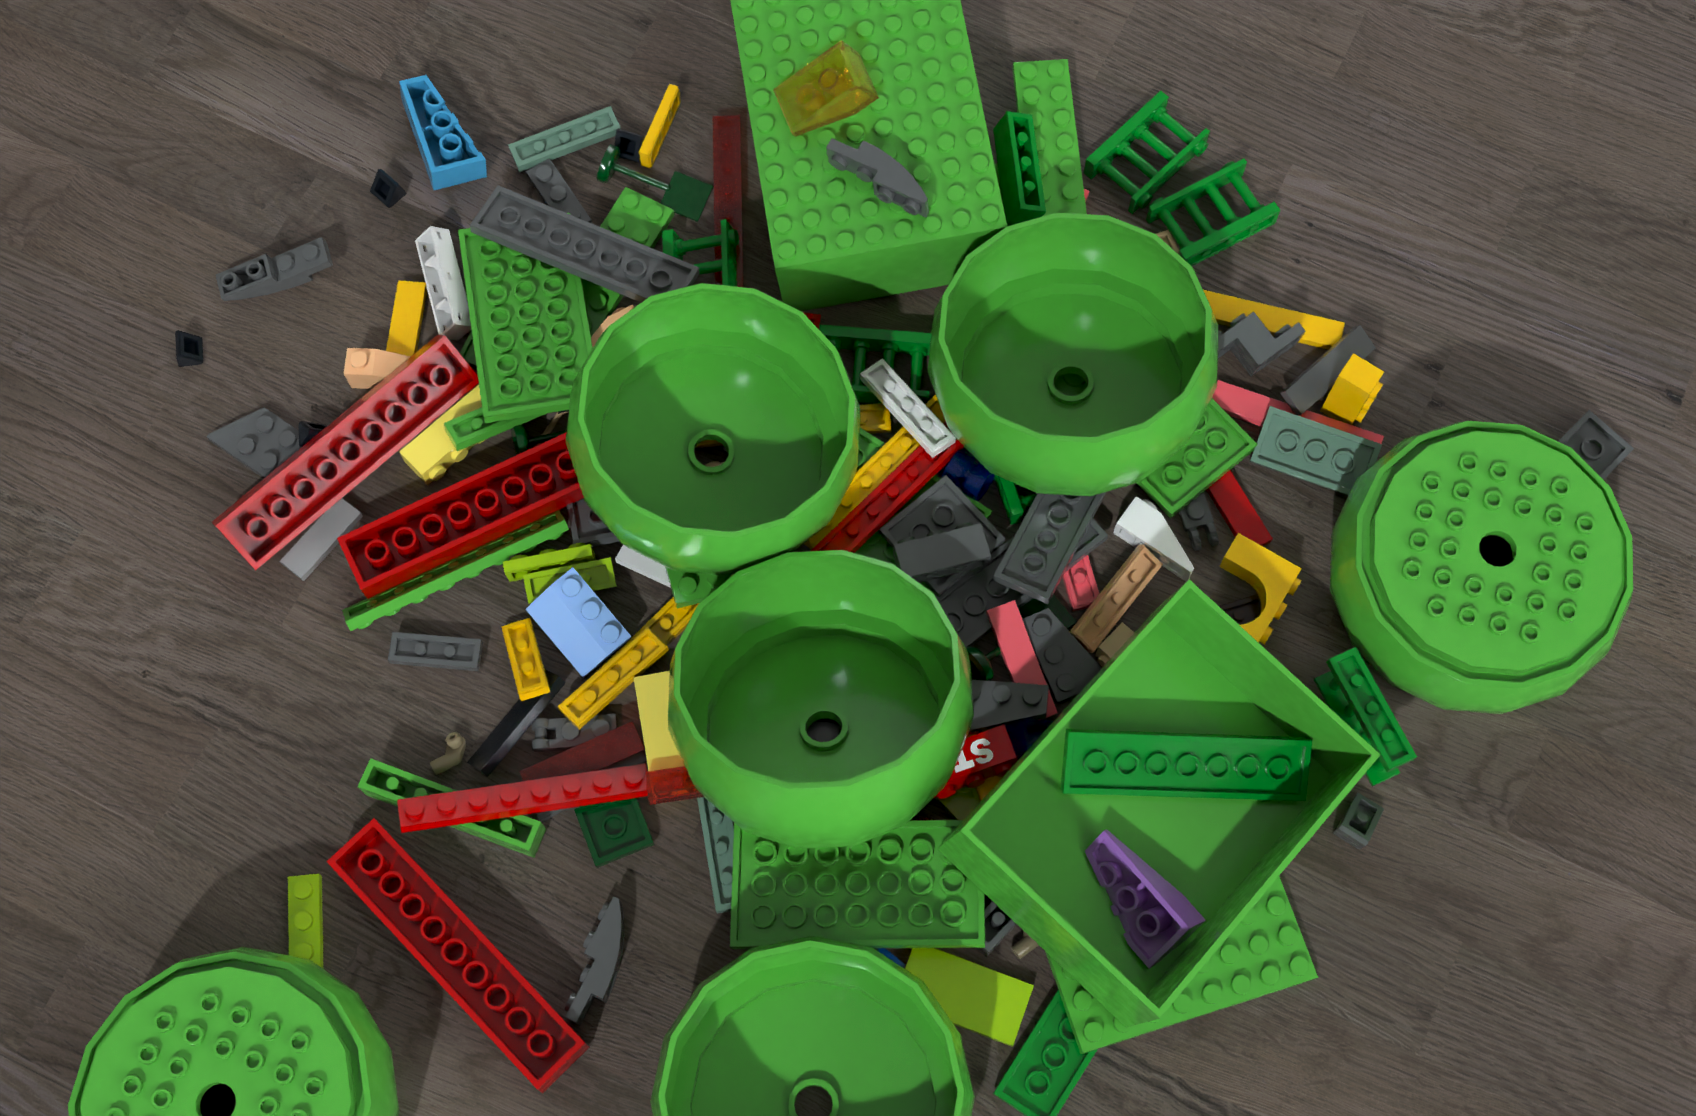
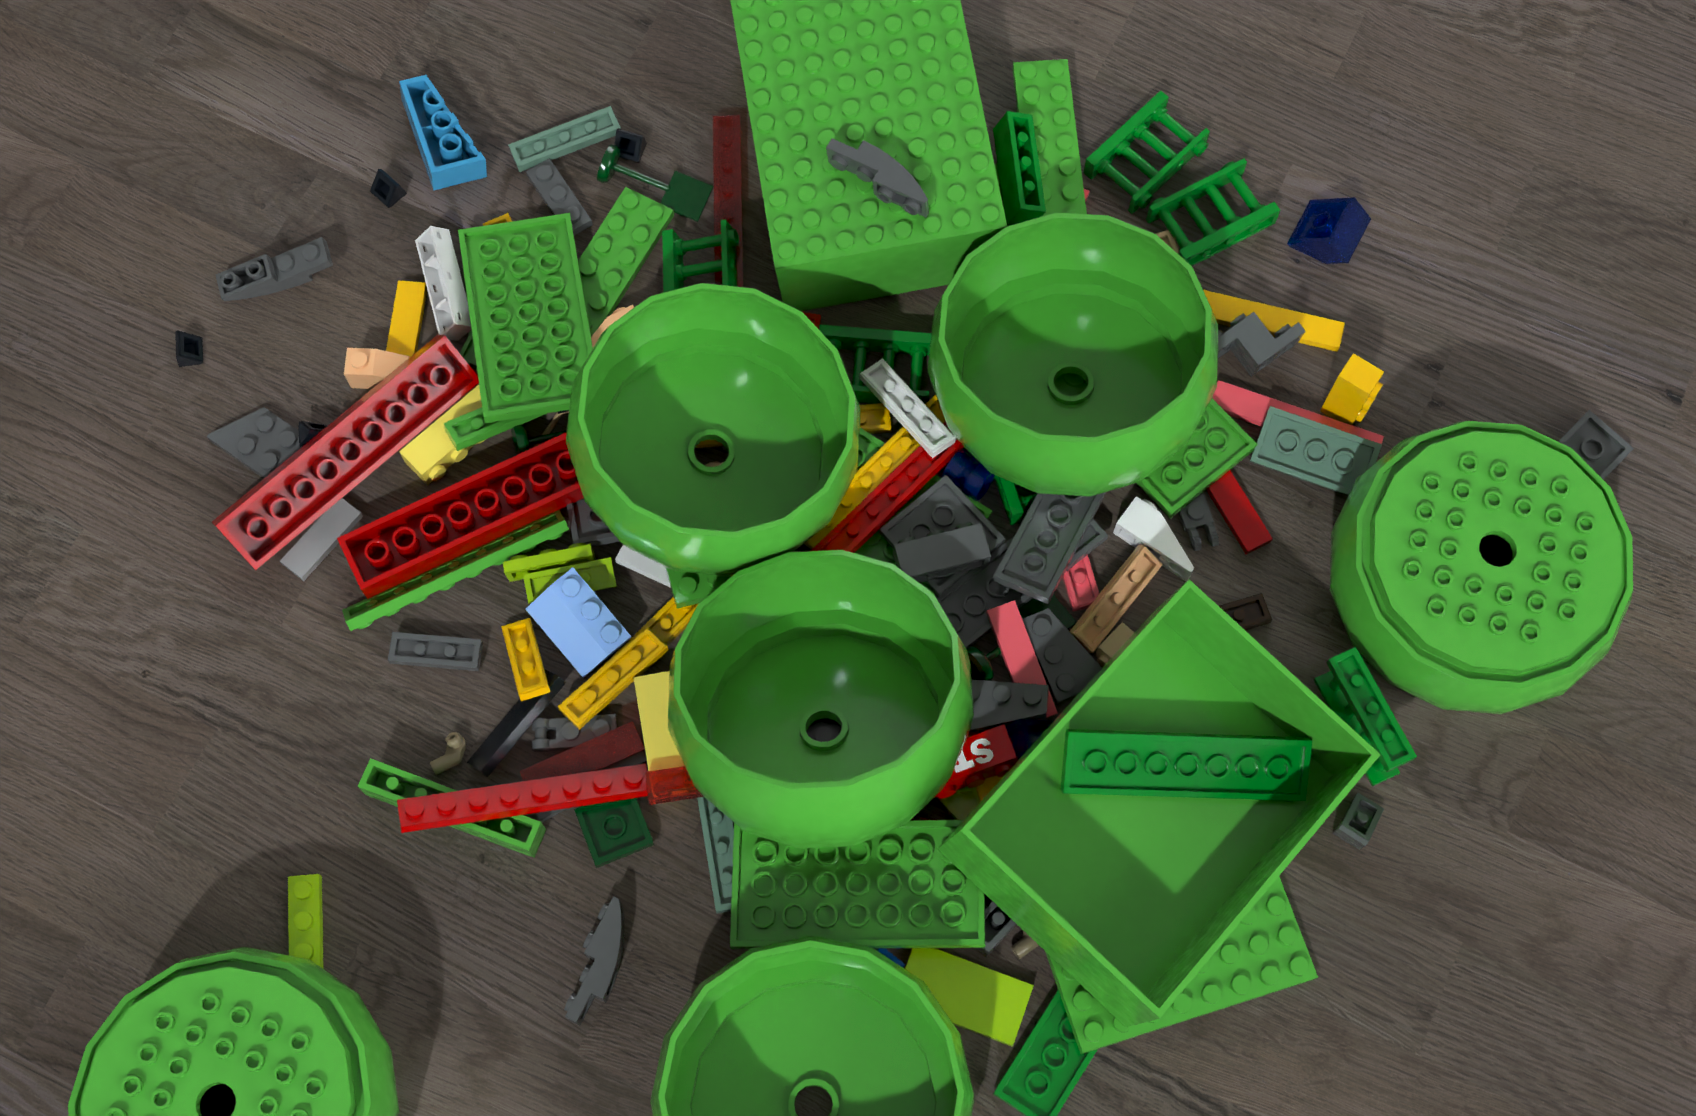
(458, 955): red brick -> none
(580, 247): dark grey plate -> none
(660, 126): yellow tile -> none
(826, 90): clear yellow slope -> none
(1148, 906): medium lavender wedge -> none
(1268, 575): yellow arch -> none
(1323, 372): dark grey tile -> none
(1330, 229): none -> clear blue slope

